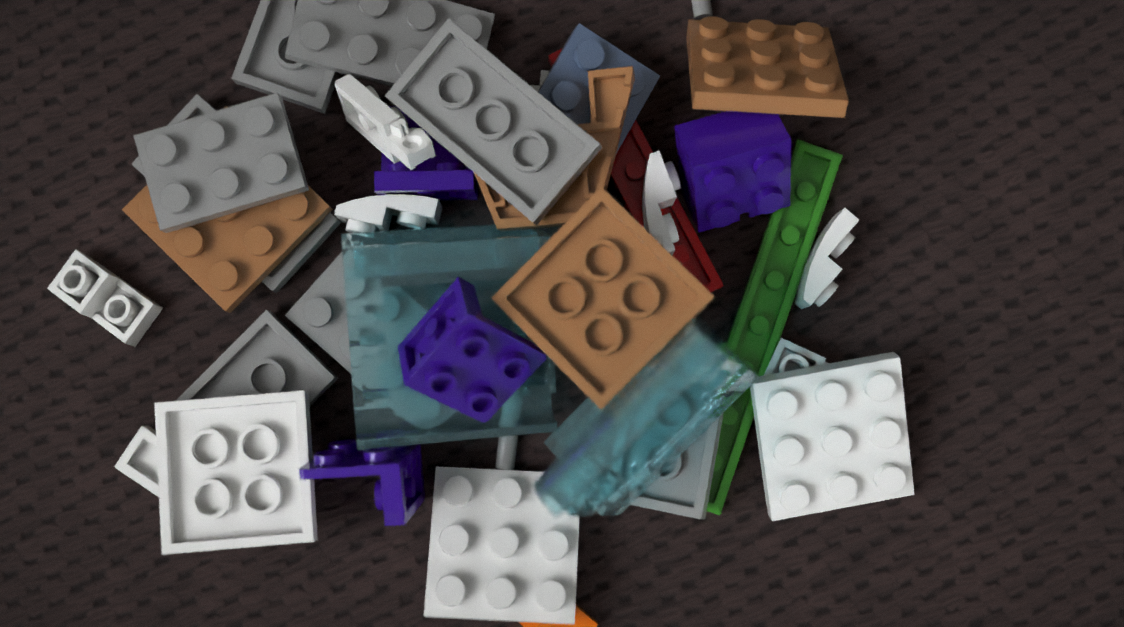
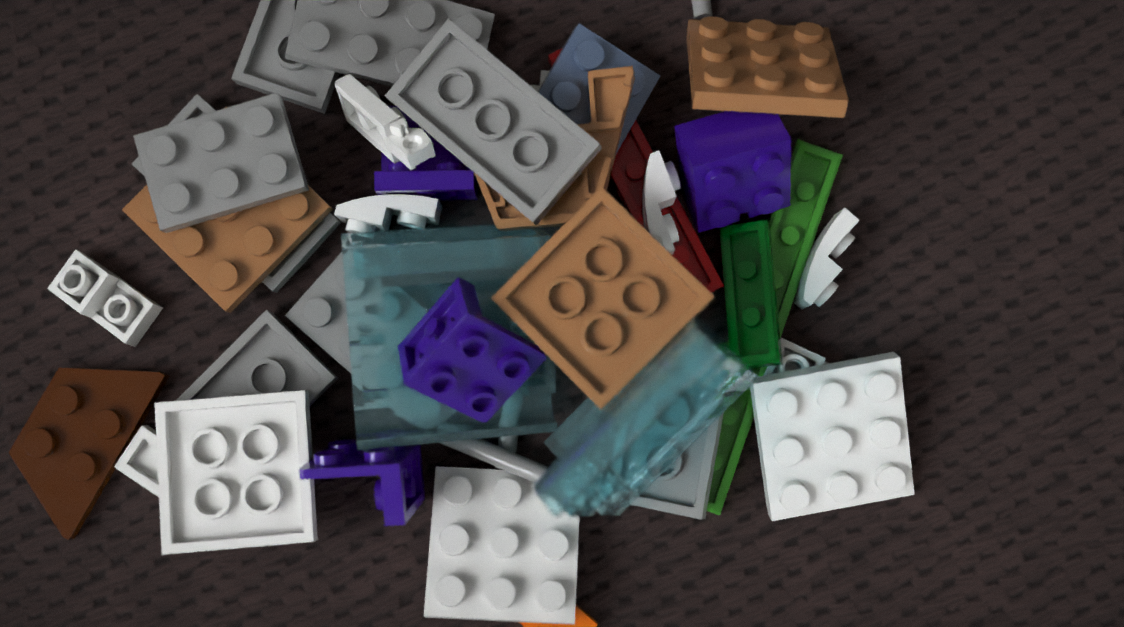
(80, 435): none -> reddish brown wing
(499, 457): none -> light grey bar
(751, 293): none -> green tile

